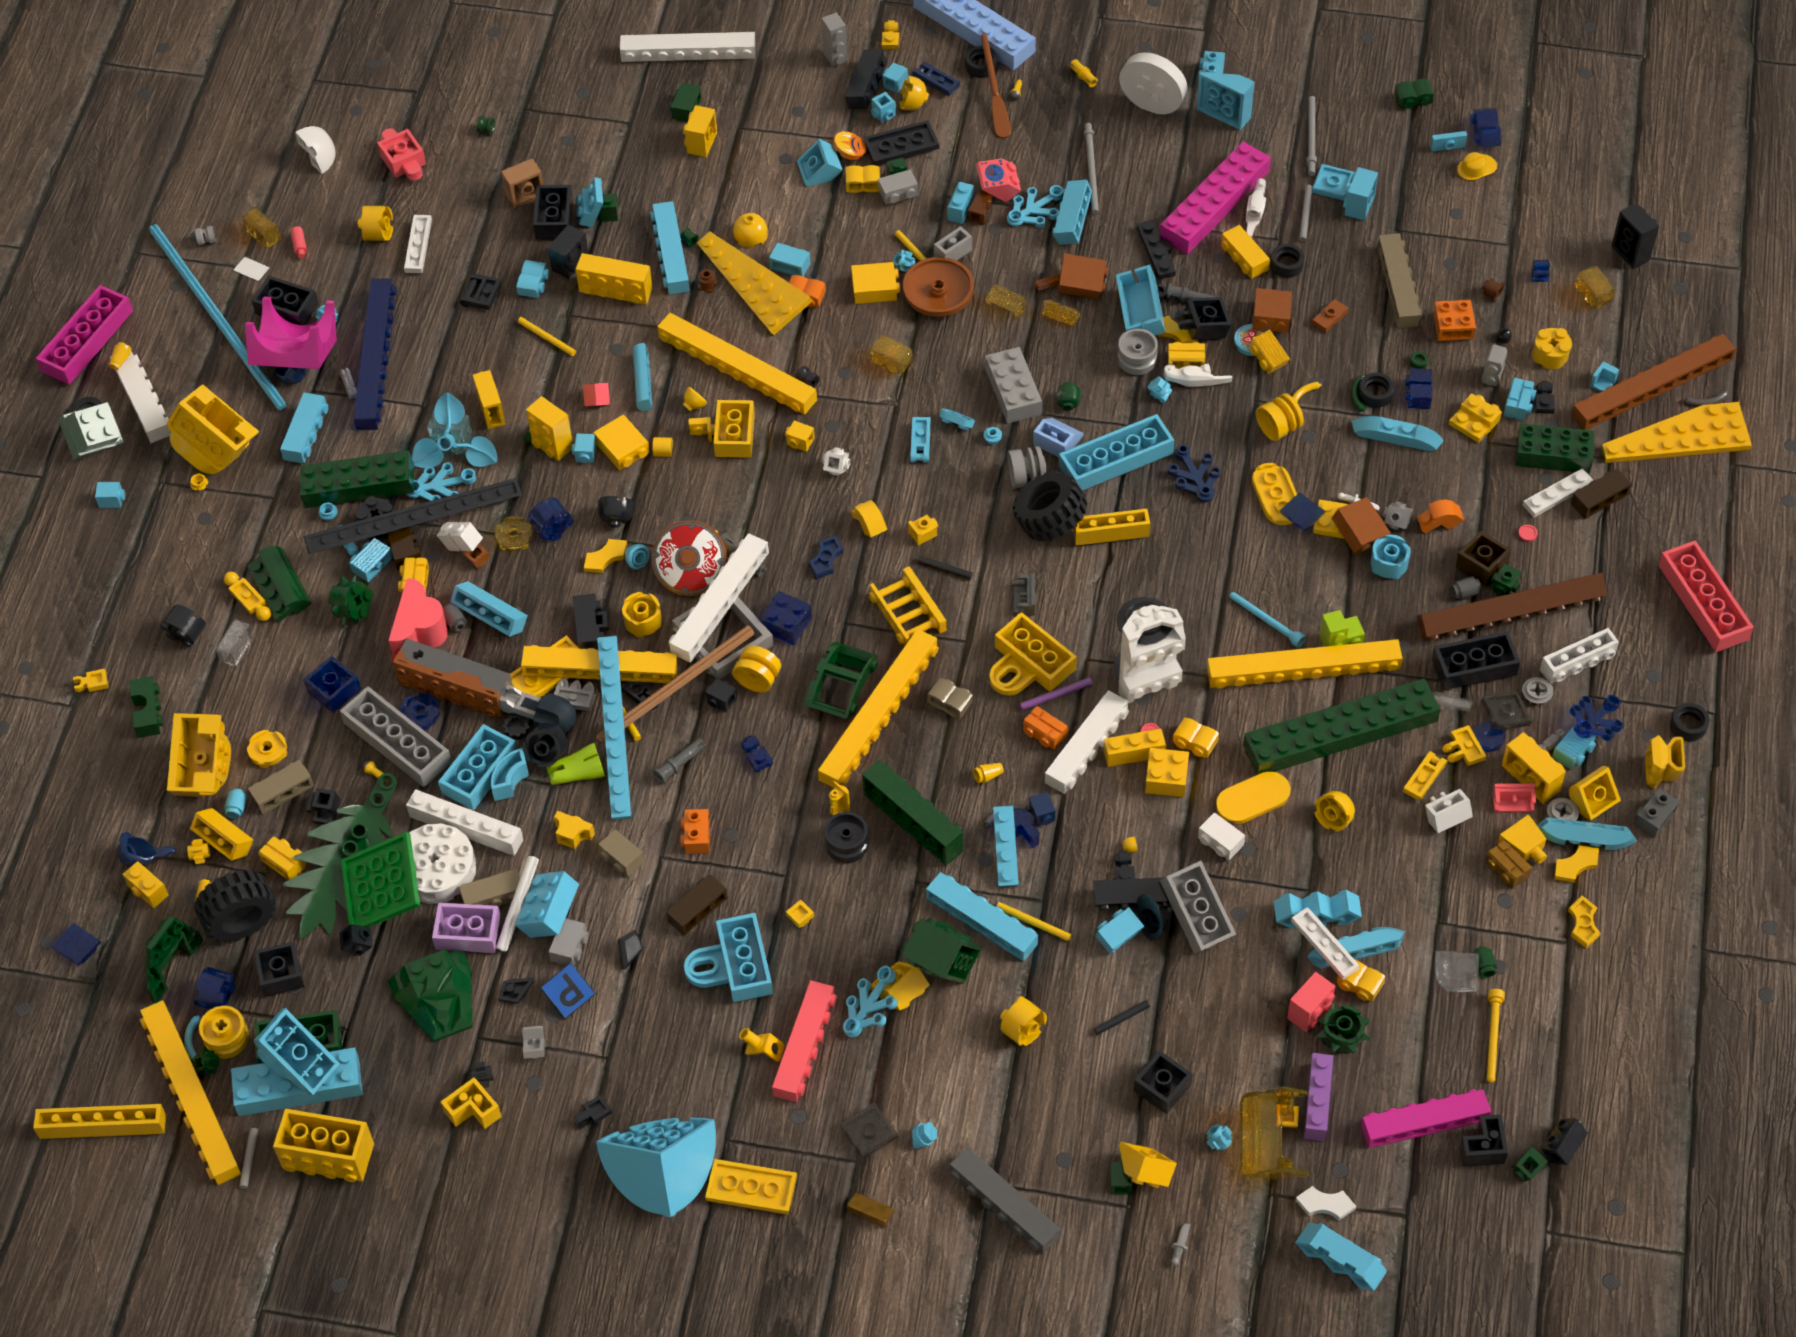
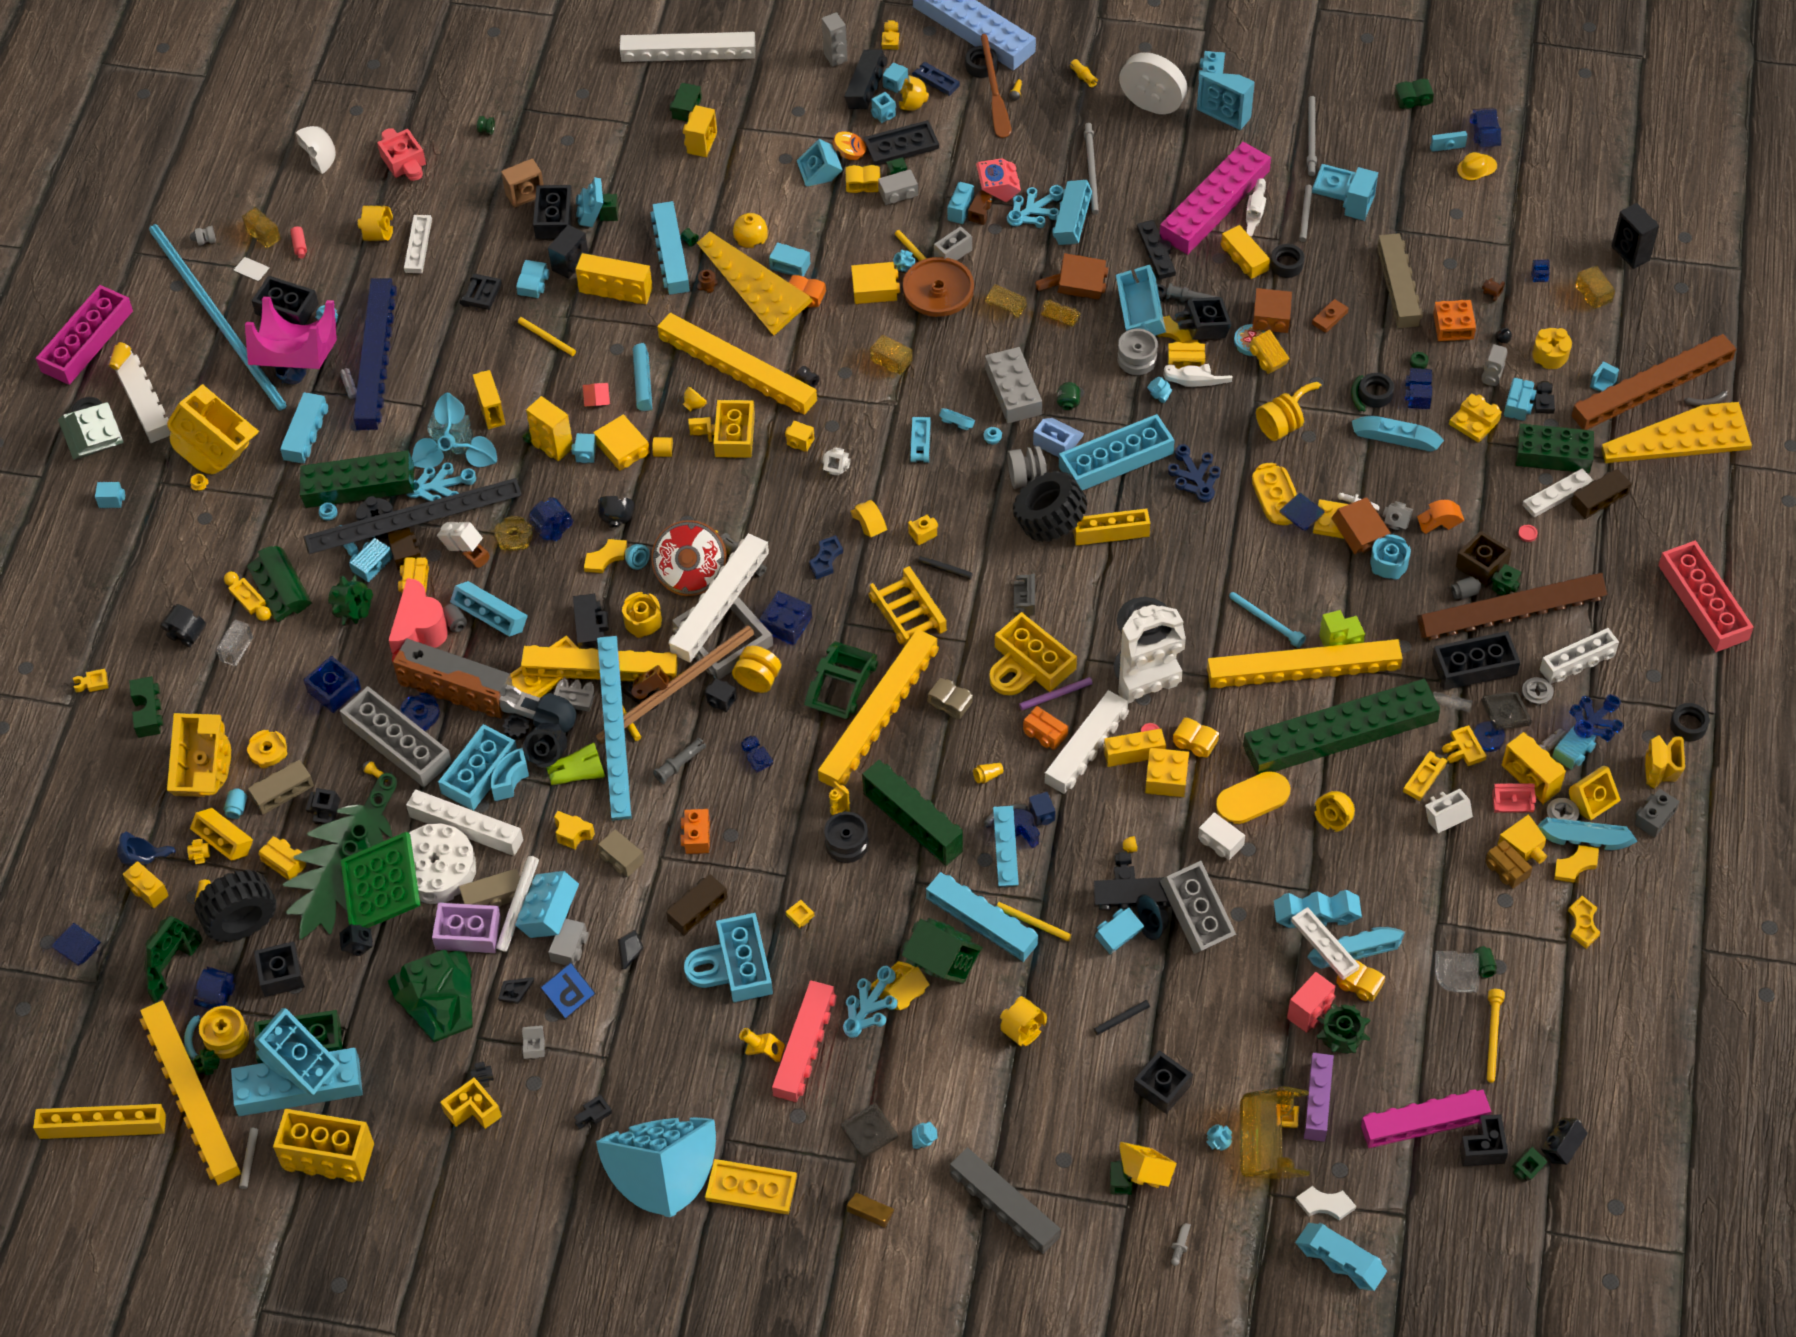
(650, 681): none -> reddish brown leg

